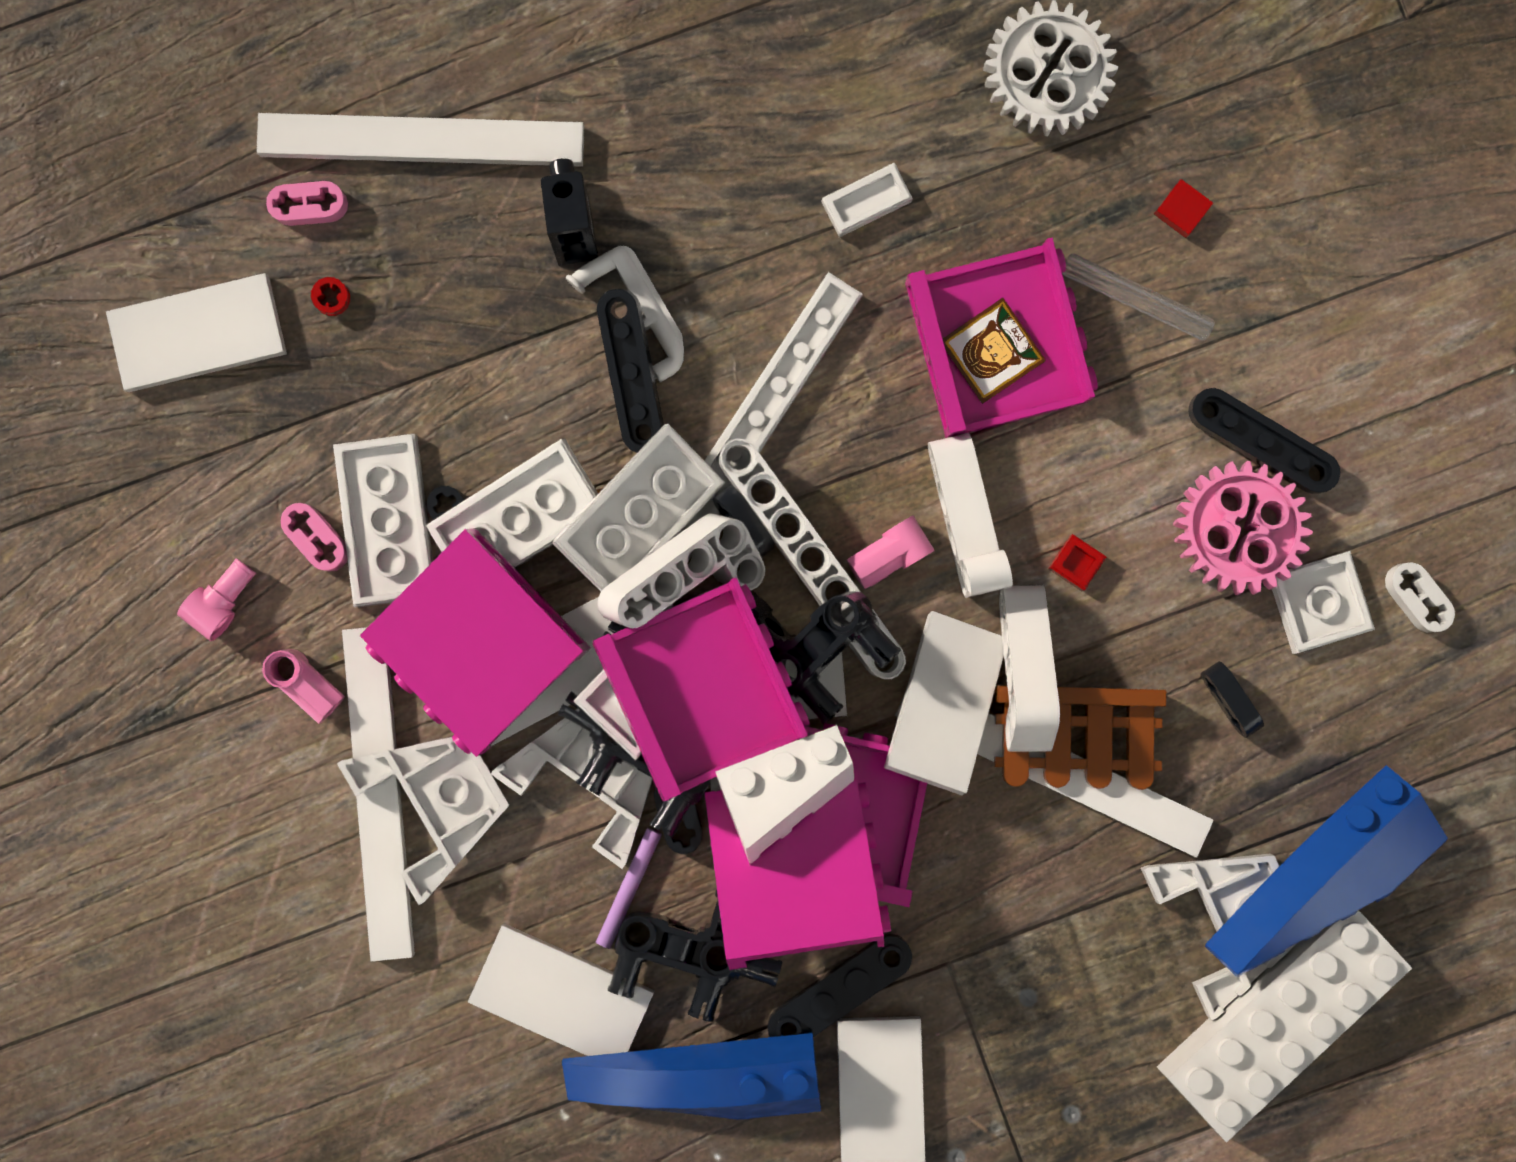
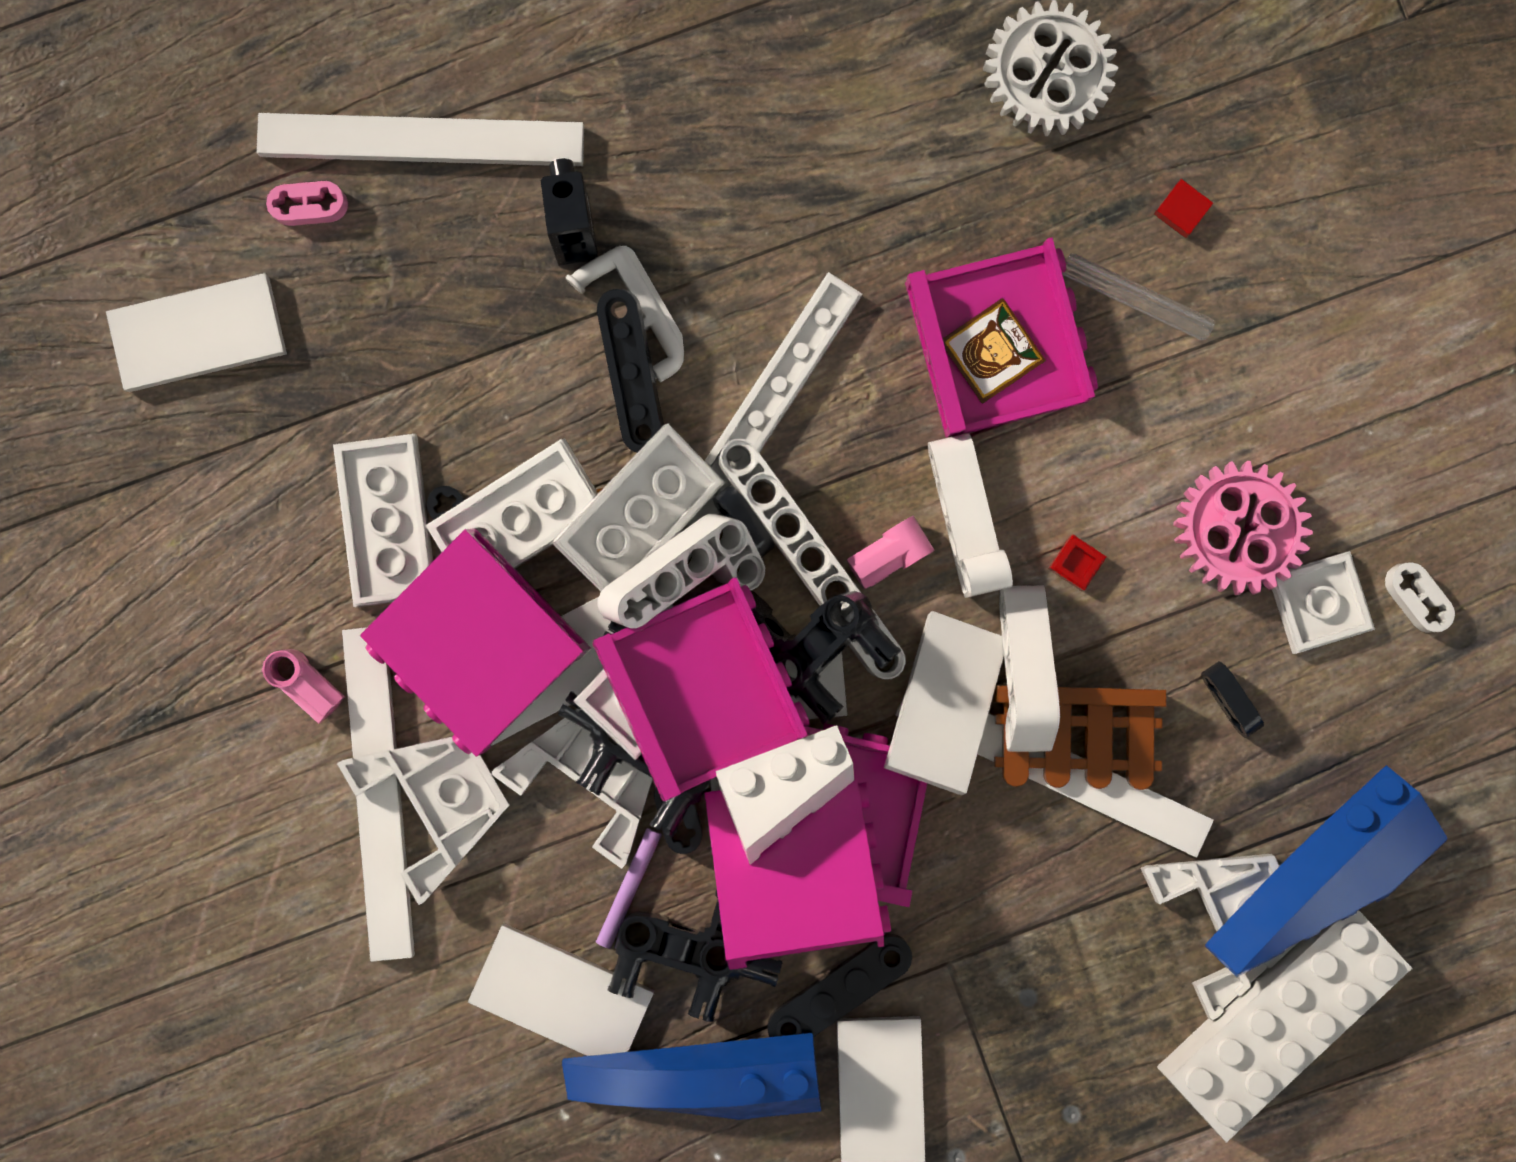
(211, 608): bright pink pin -> none
(307, 543): bright pink beam -> none
(318, 295): red bush -> none
(866, 200): white tile -> none
(1264, 441): black plate -> none

